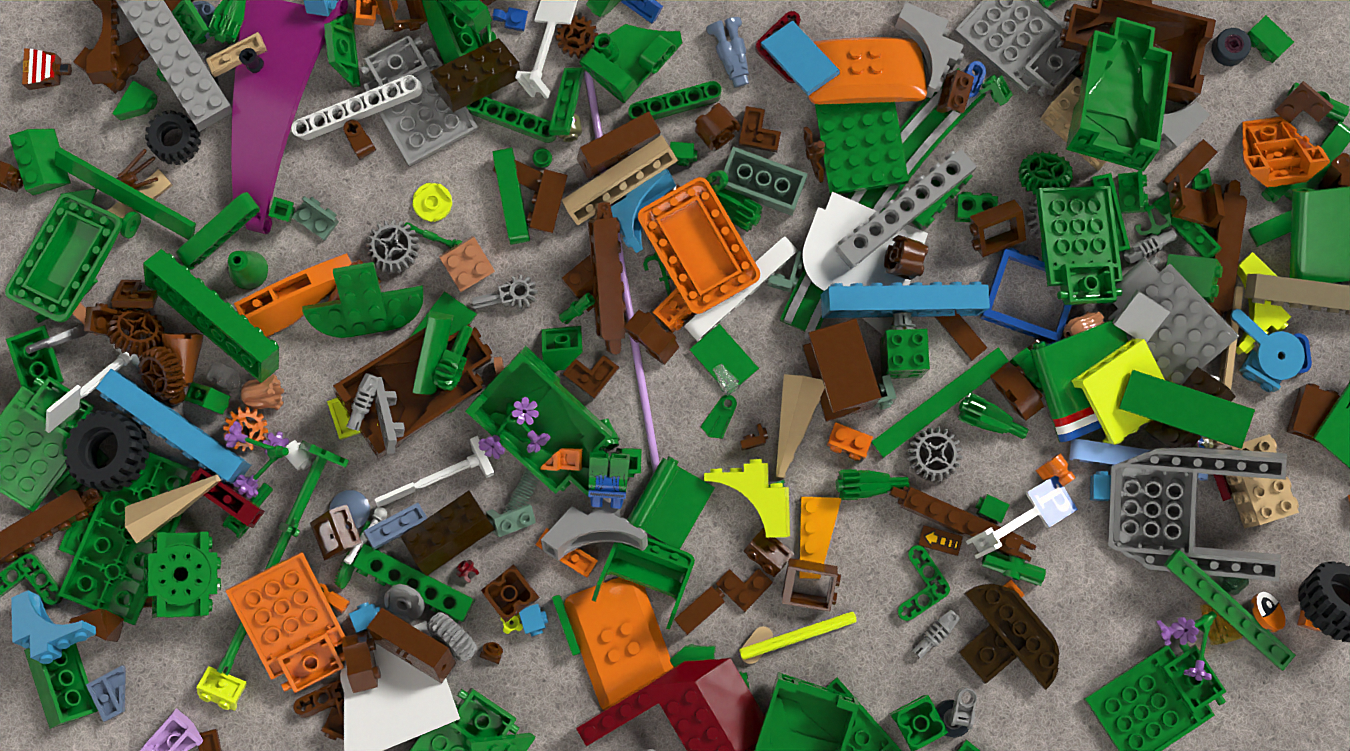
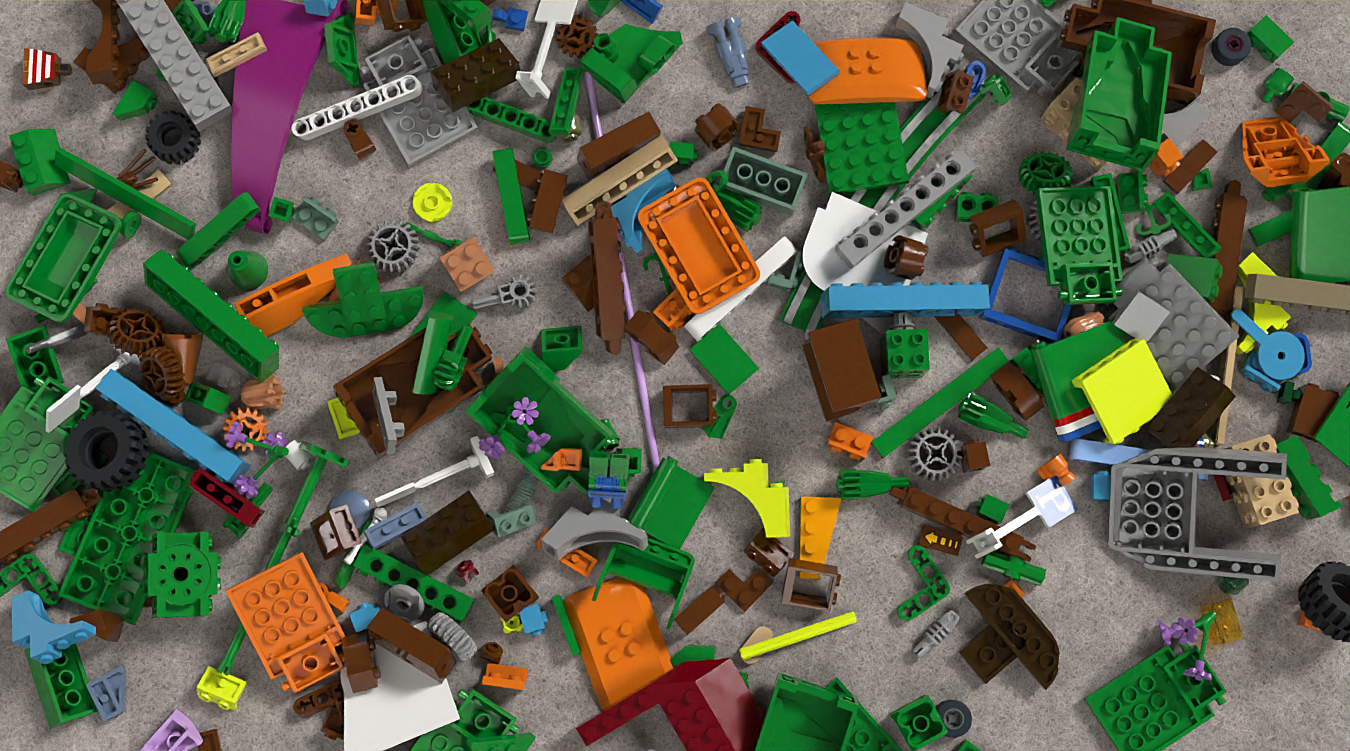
(131, 296): reddish brown plate -> none
(151, 514): tan wedge -> none
(251, 60): black bush -> none
(363, 400): light grey hinge -> none
(505, 676): none -> orange bracket
(576, 308): green pin -> none
(592, 380): reddish brown plate -> none
(668, 405): none -> reddish brown window
(680, 95): green beam -> none
(726, 380): clear cone -> none
(751, 441): reddish brown bracket -> none
(798, 403): tan wedge -> none
(964, 710): light grey piece -> none
(974, 456): none -> reddish brown brick
(1166, 159): none -> orange brick
(1187, 409): green tile -> none
(1194, 205): reddish brown panel -> none
(1229, 609): green plate -> none
(1268, 612): orange tile -> none
(1277, 84): none -> green piece
(1287, 394): none -> dark green tile
(1305, 480): none -> green wedge

